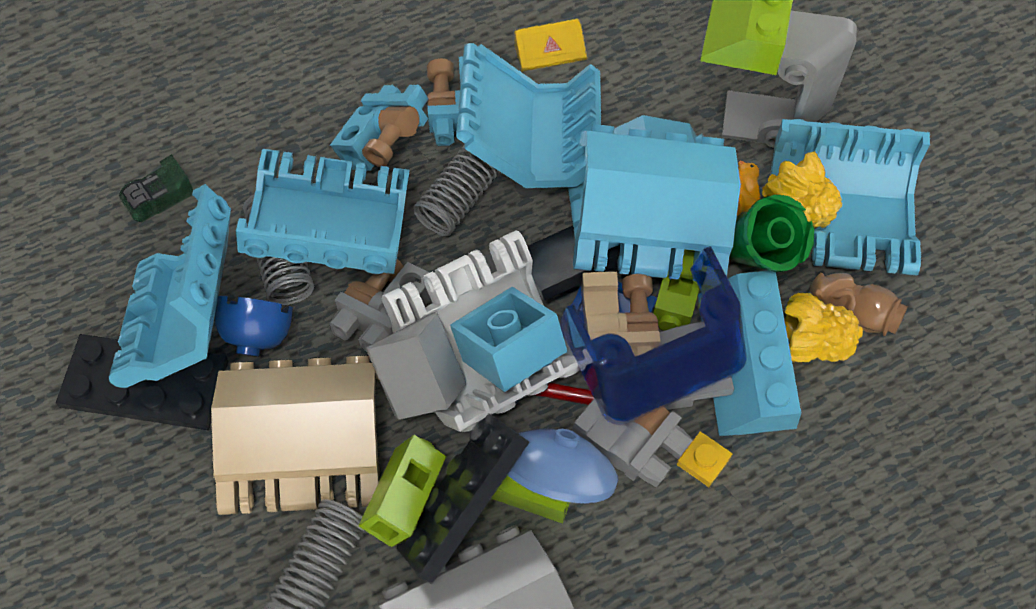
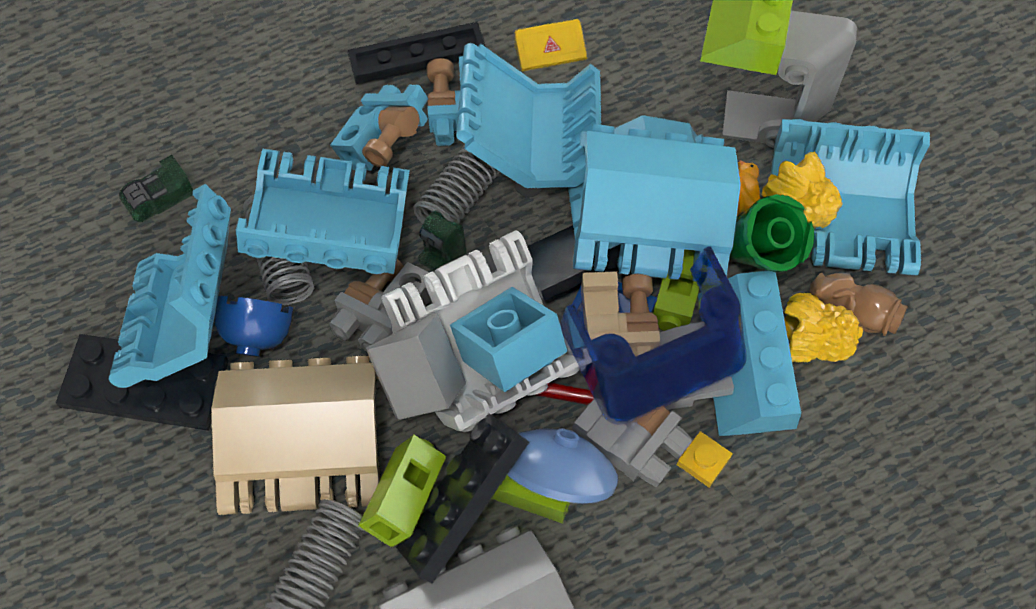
(412, 52): none -> black plate
(441, 240): none -> clear green leg

